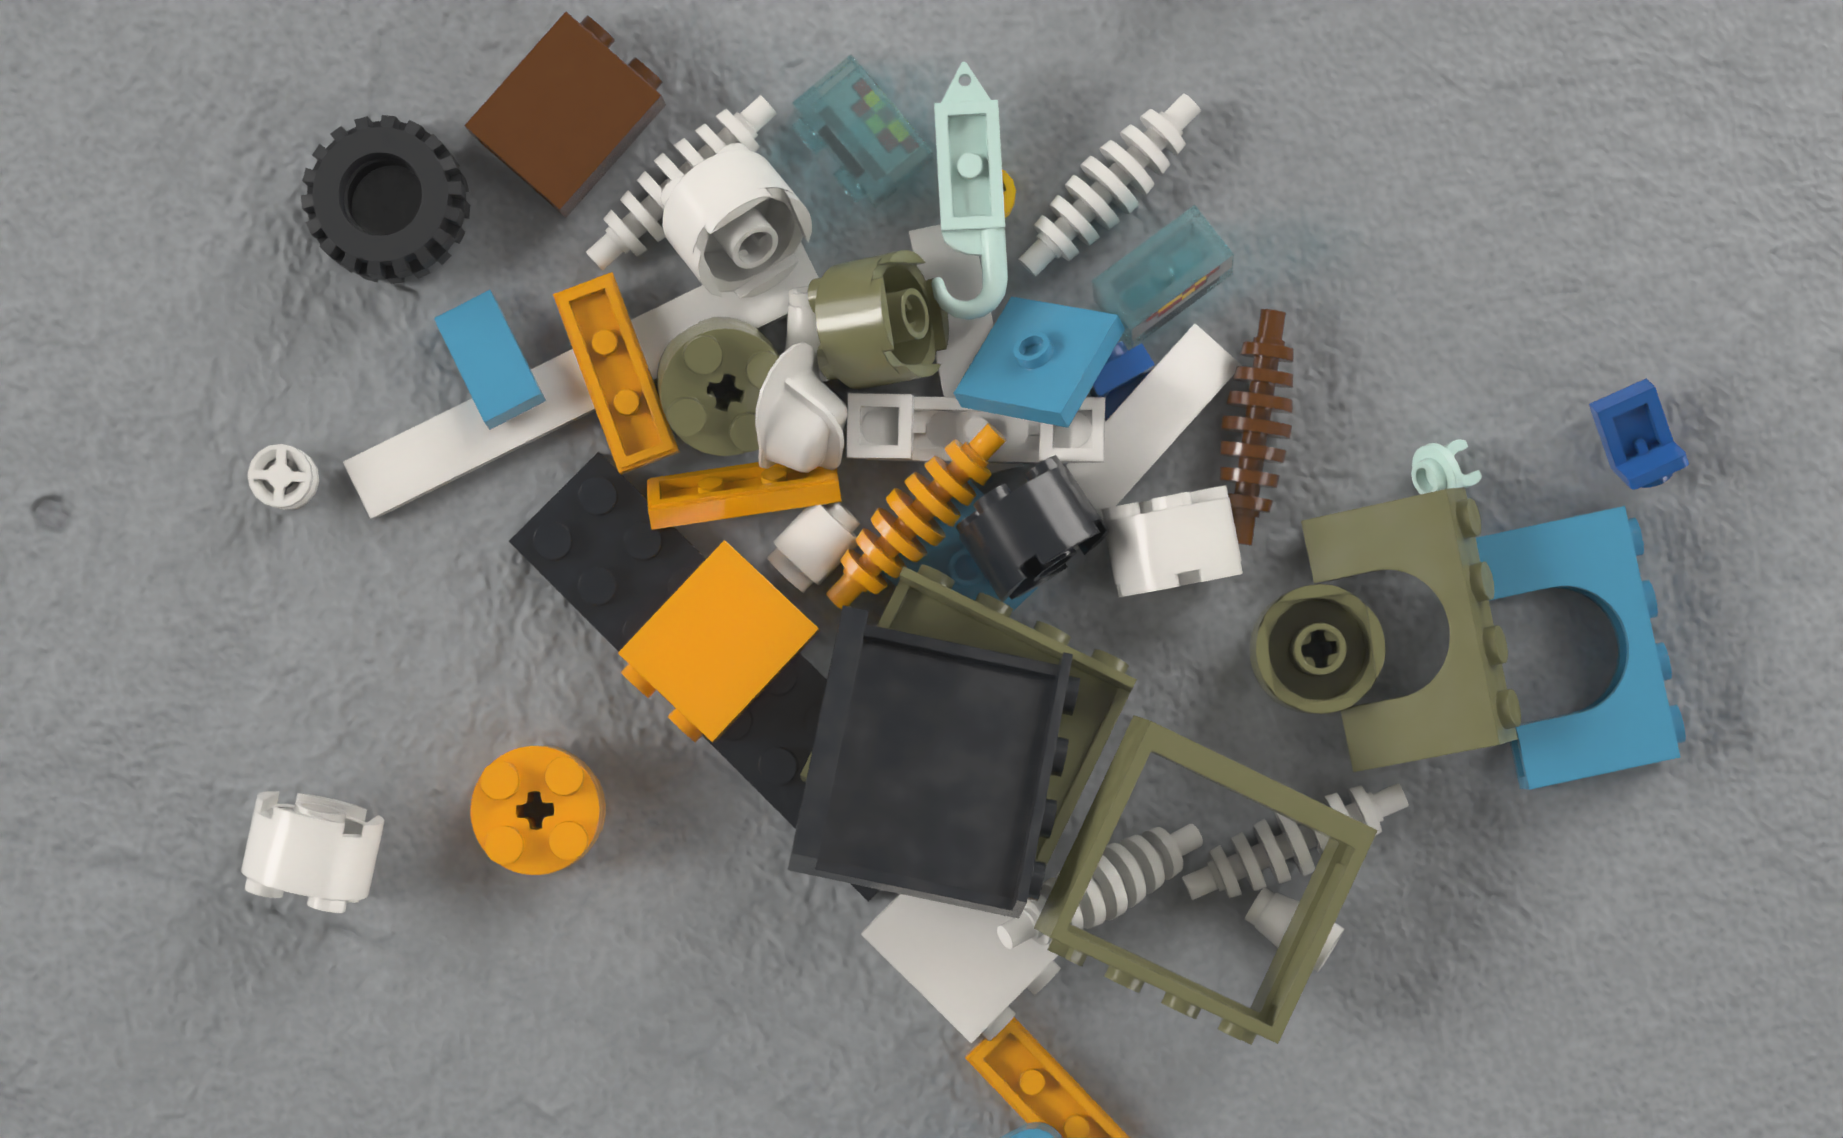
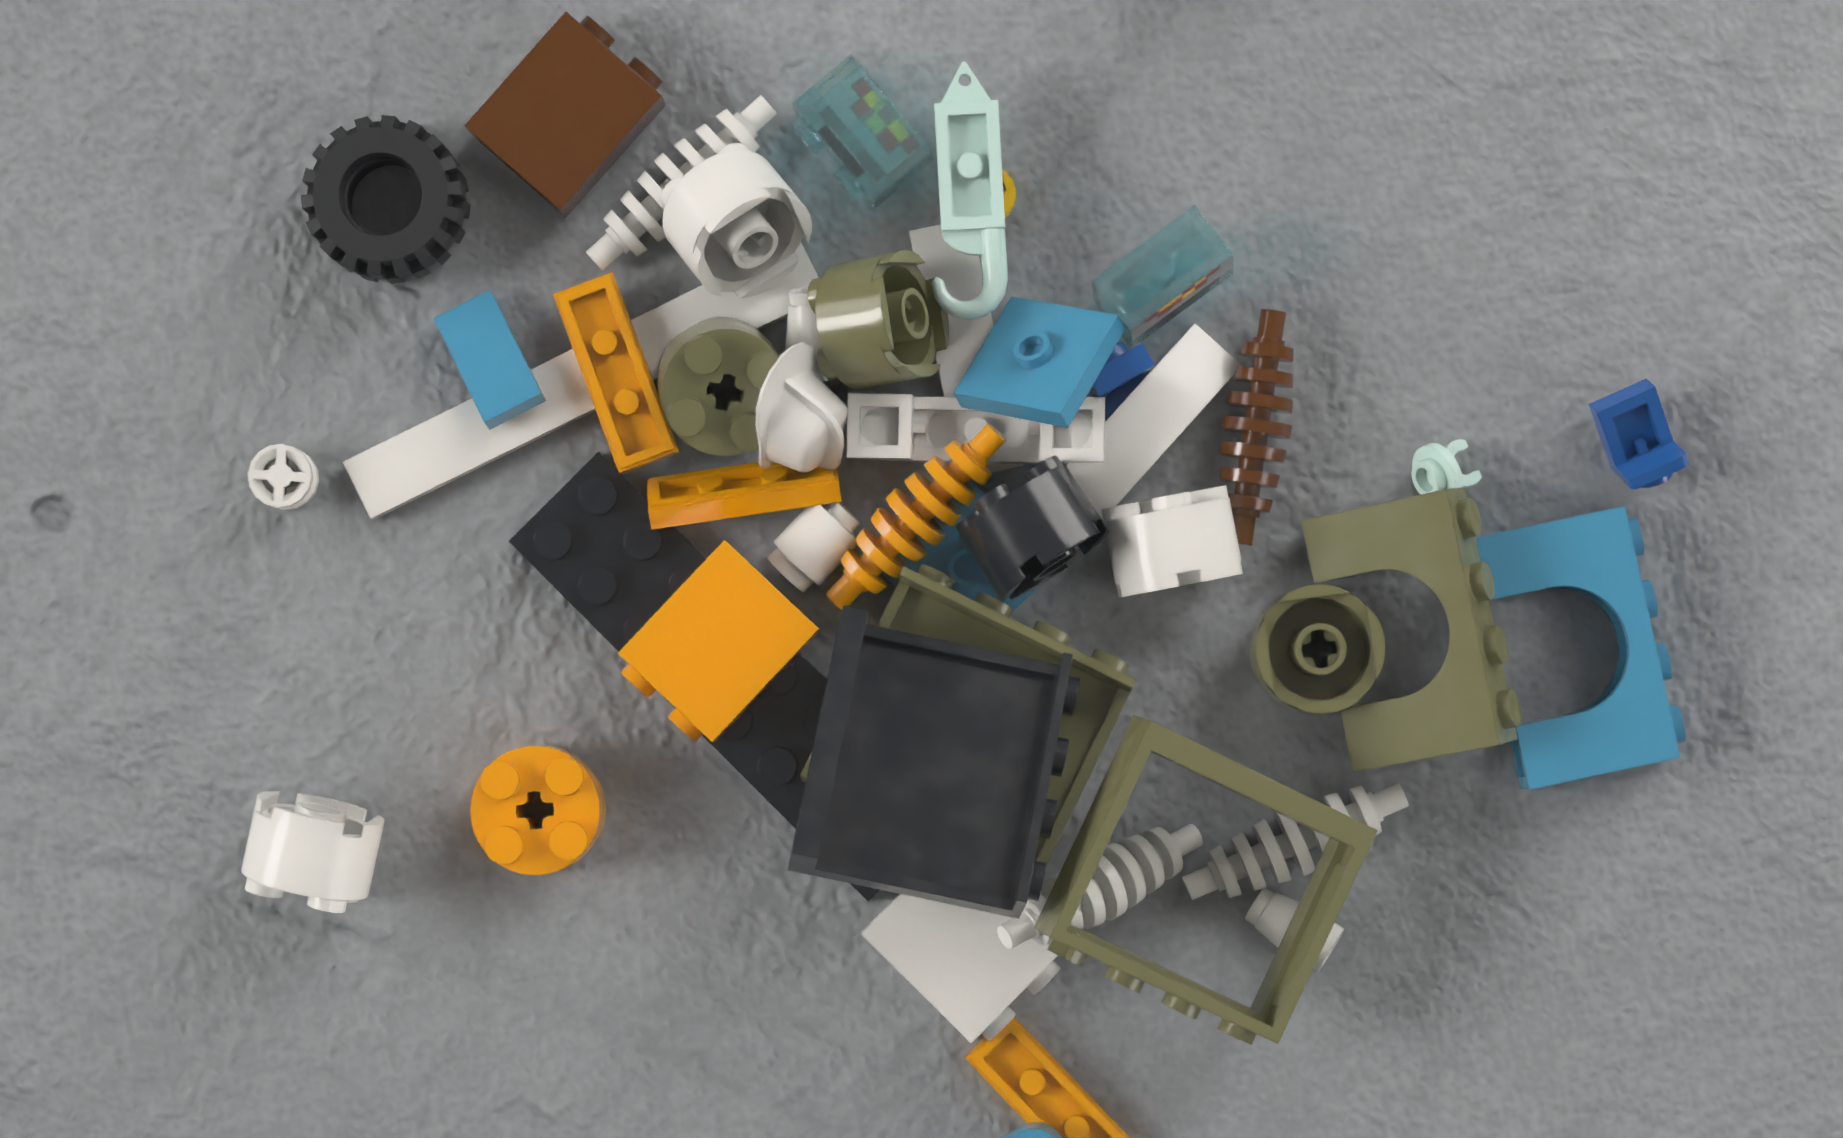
(1109, 184): white piece -> none

